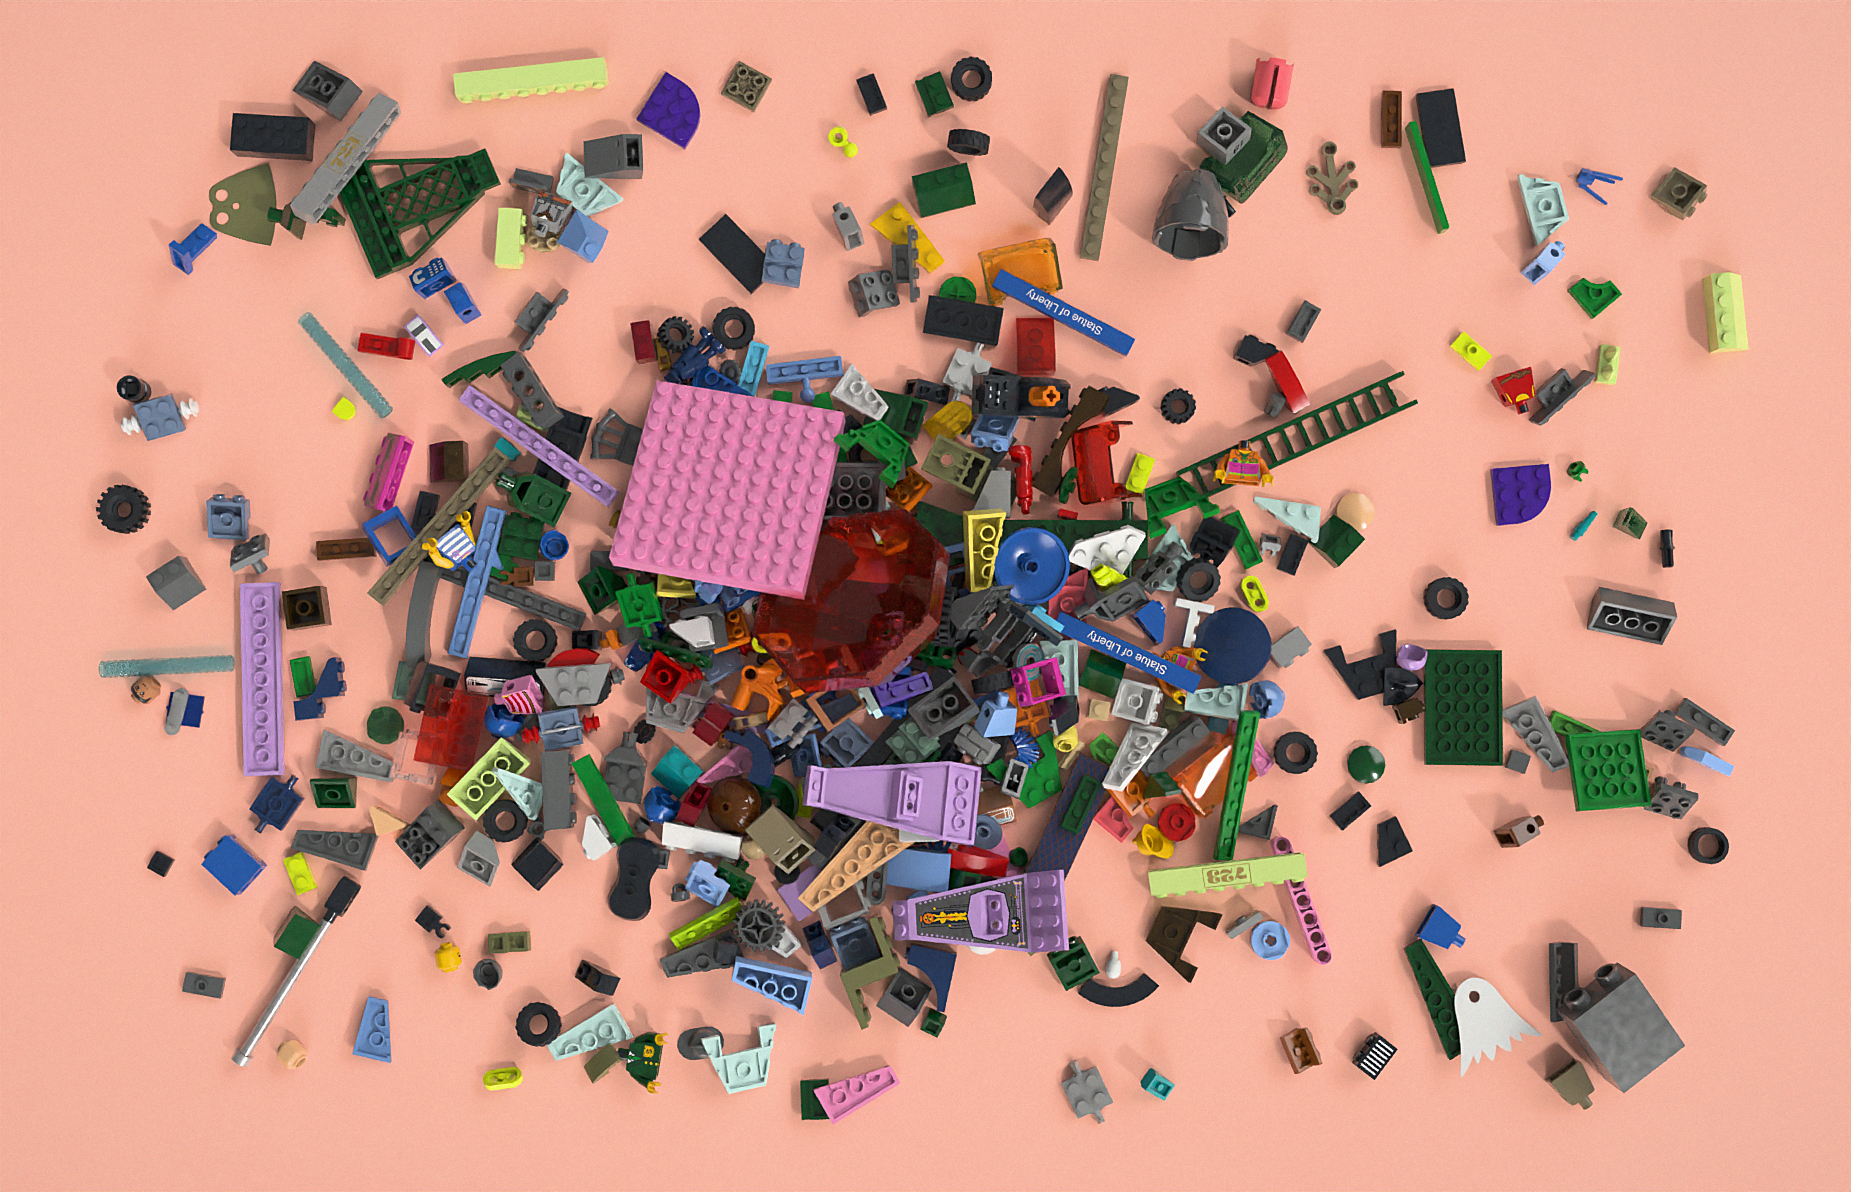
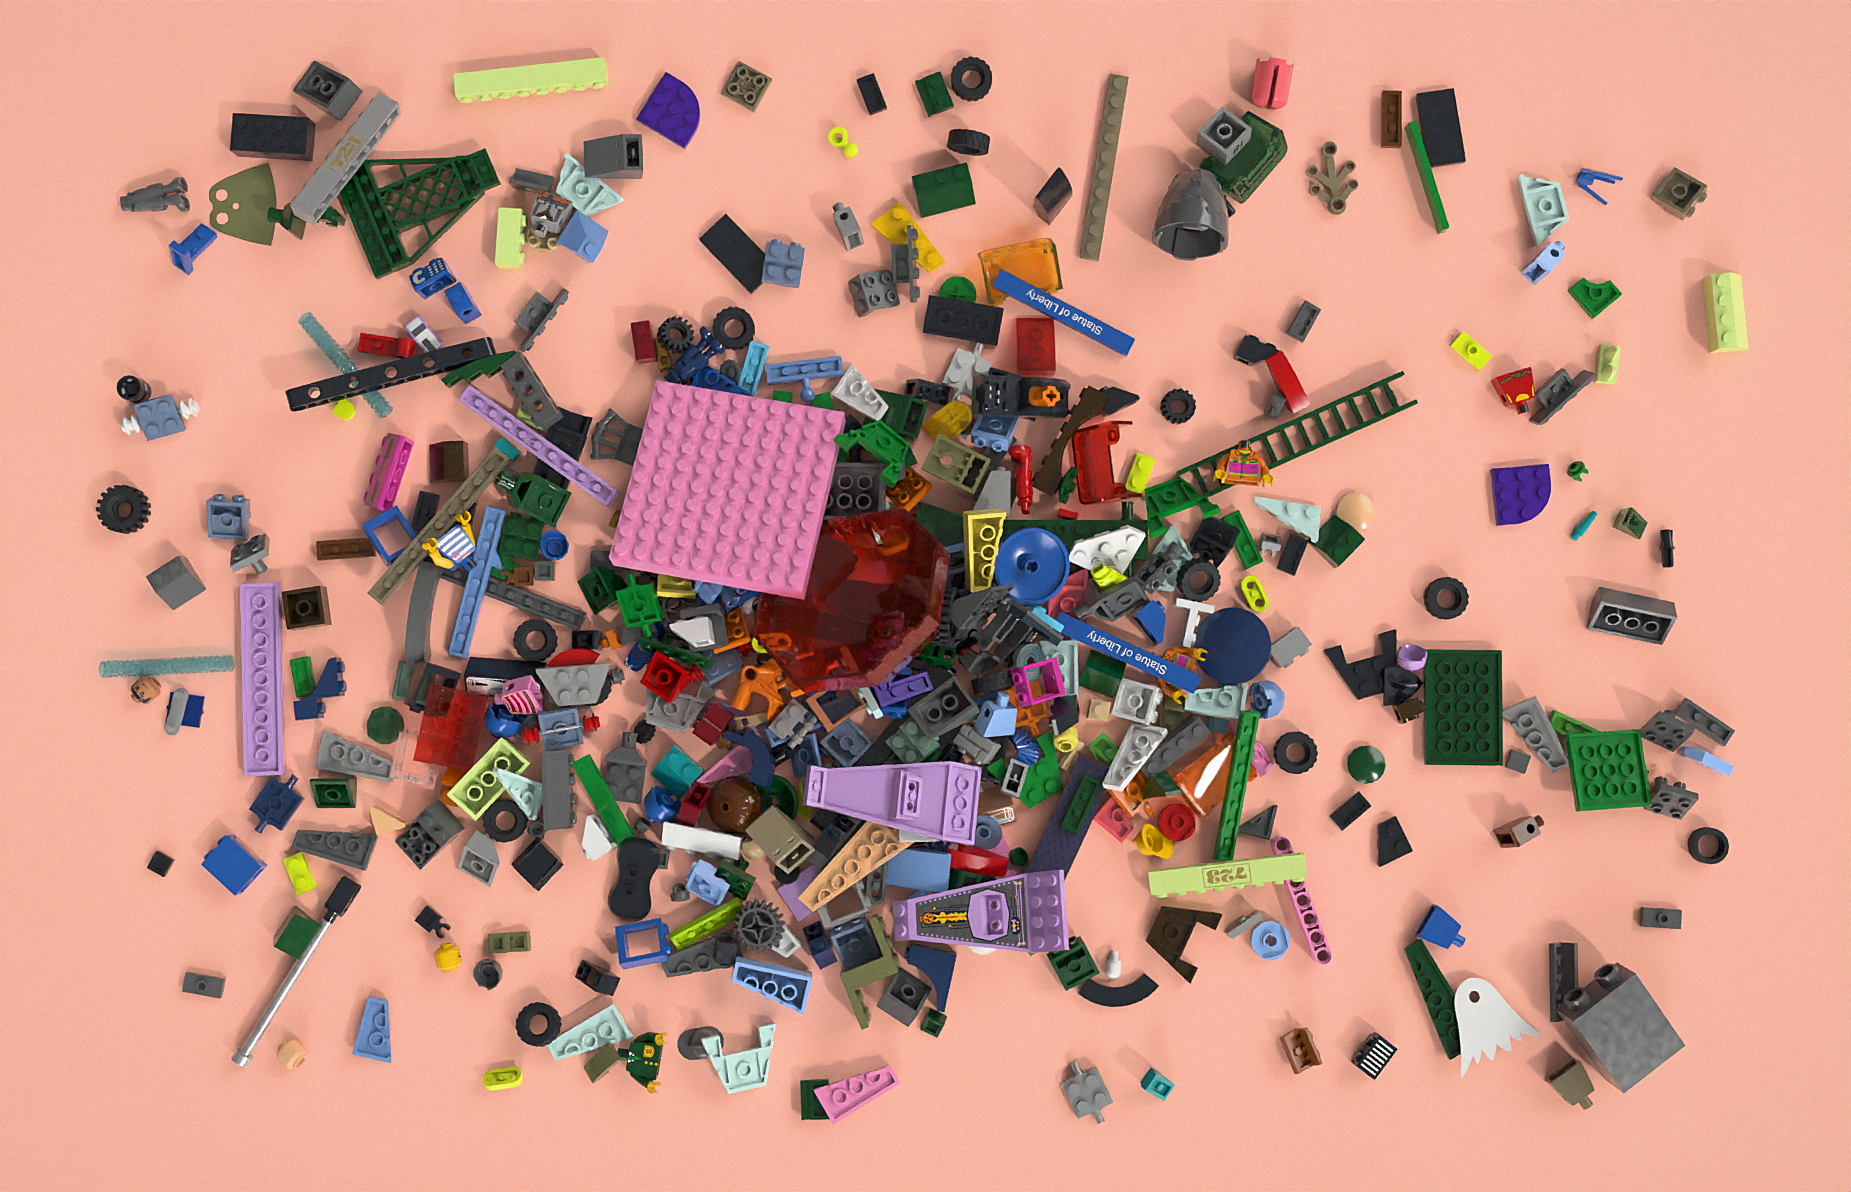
(154, 197): none -> dark grey piece
(376, 378): none -> black beam
(628, 962): none -> blue window

